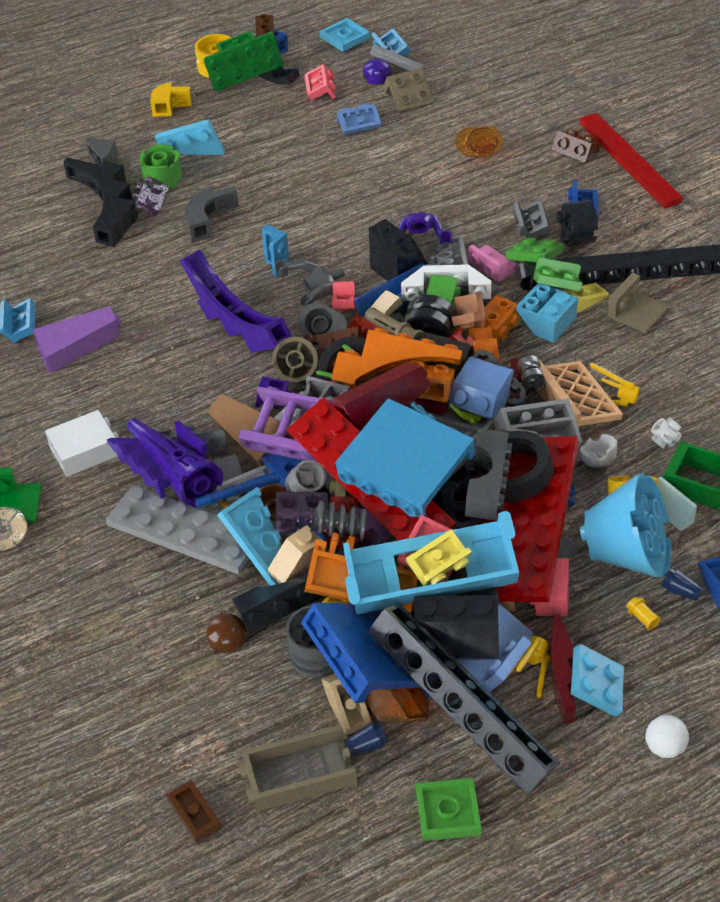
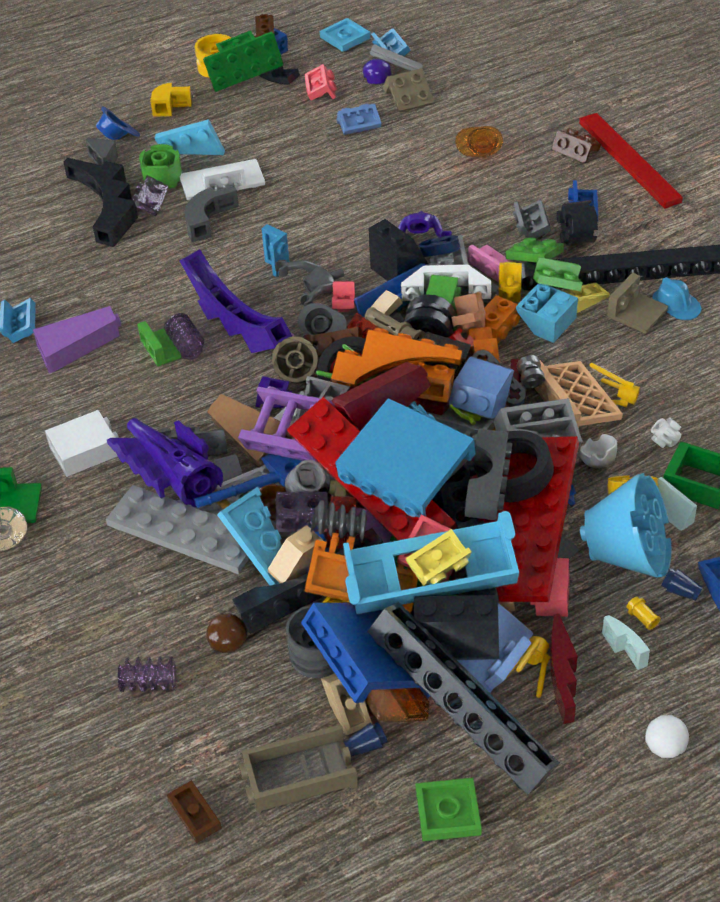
(114, 127): none -> blue piece
(147, 675): none -> clear purple piece
(158, 344): none -> bright green panel
(184, 336): none -> clear purple piece
(240, 175): none -> white bracket
(439, 246): none -> dark blue beam
(510, 281): none -> yellow hips
(597, 680): medium azure plate -> none
(623, 638): none -> light aqua slope
(677, 297): none -> dark azure piece

